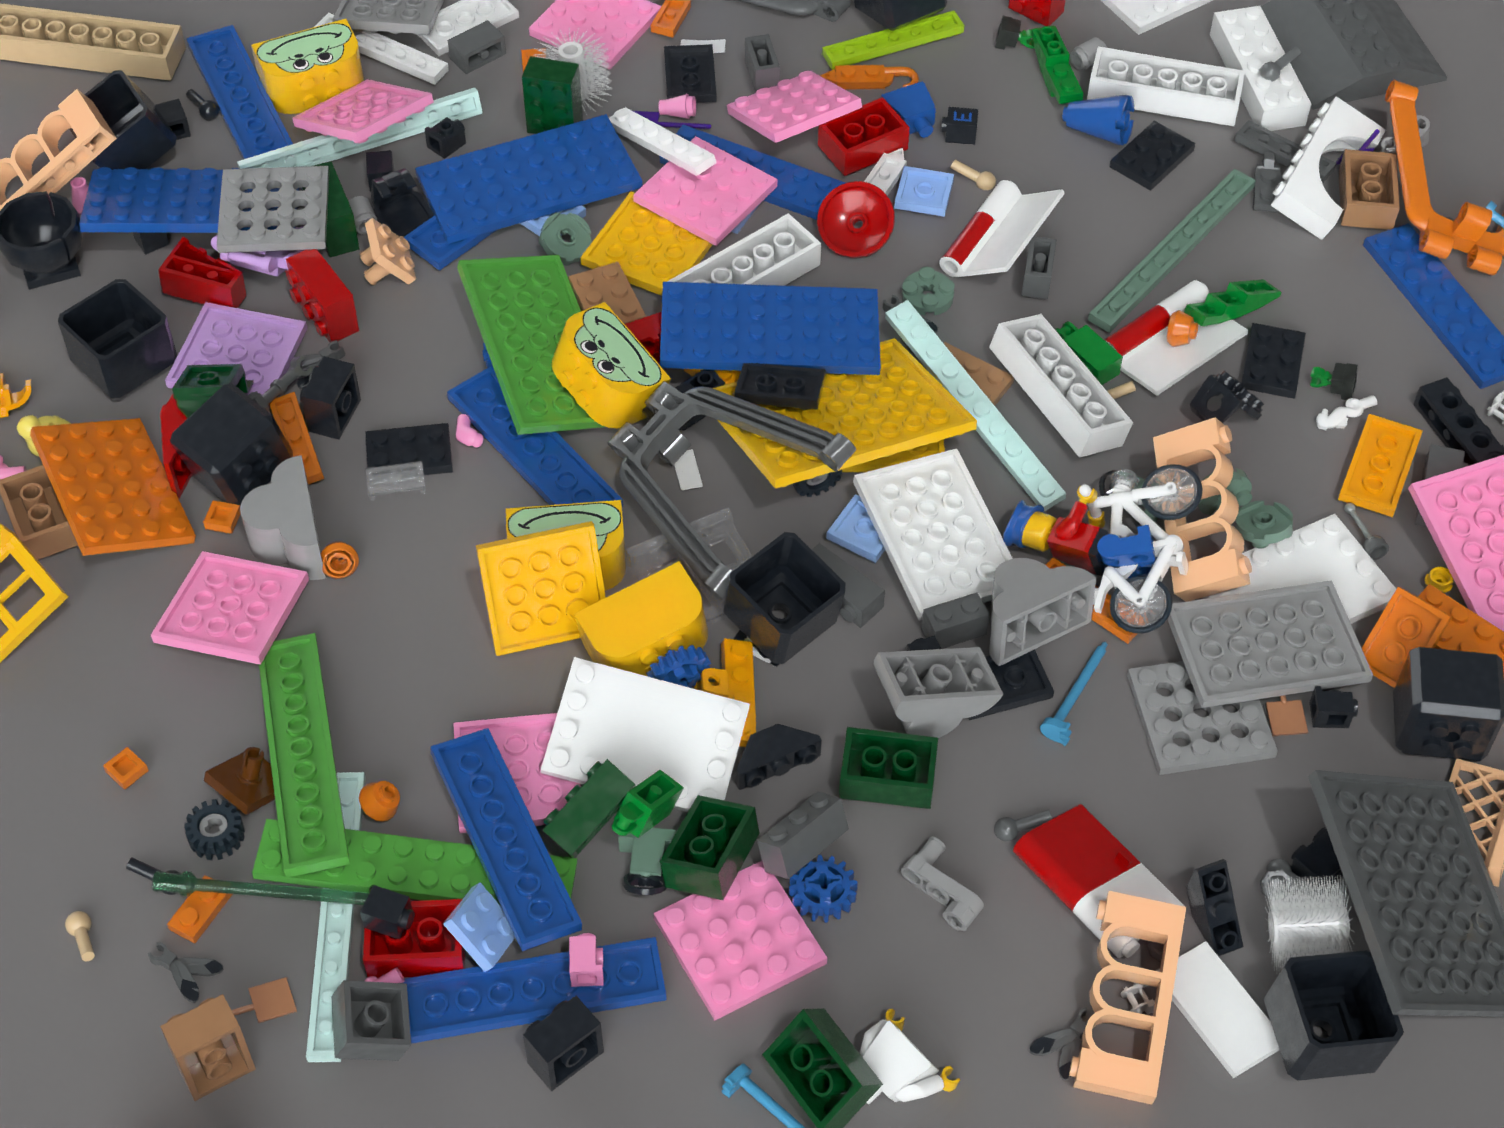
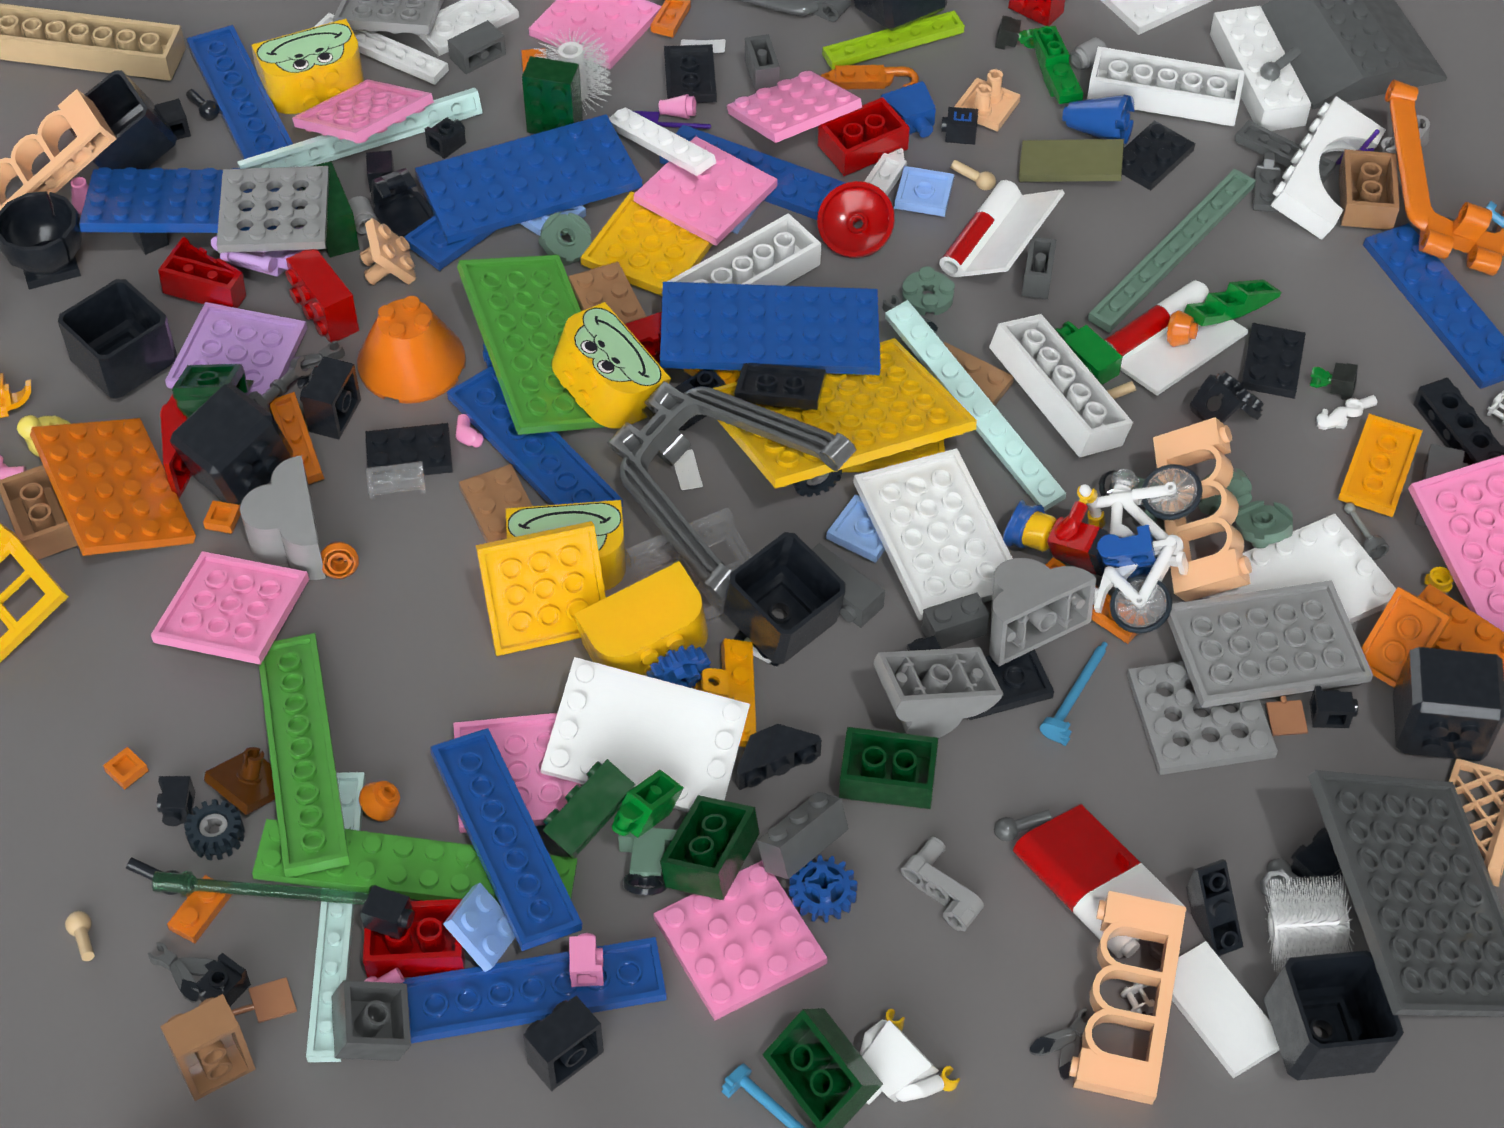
(176, 799): none -> black brick
(233, 976): none -> black brick
(410, 353): none -> orange cone
(490, 495): none -> medium nougat plate
(991, 100): none -> light nougat plate
(1071, 160): none -> olive tile

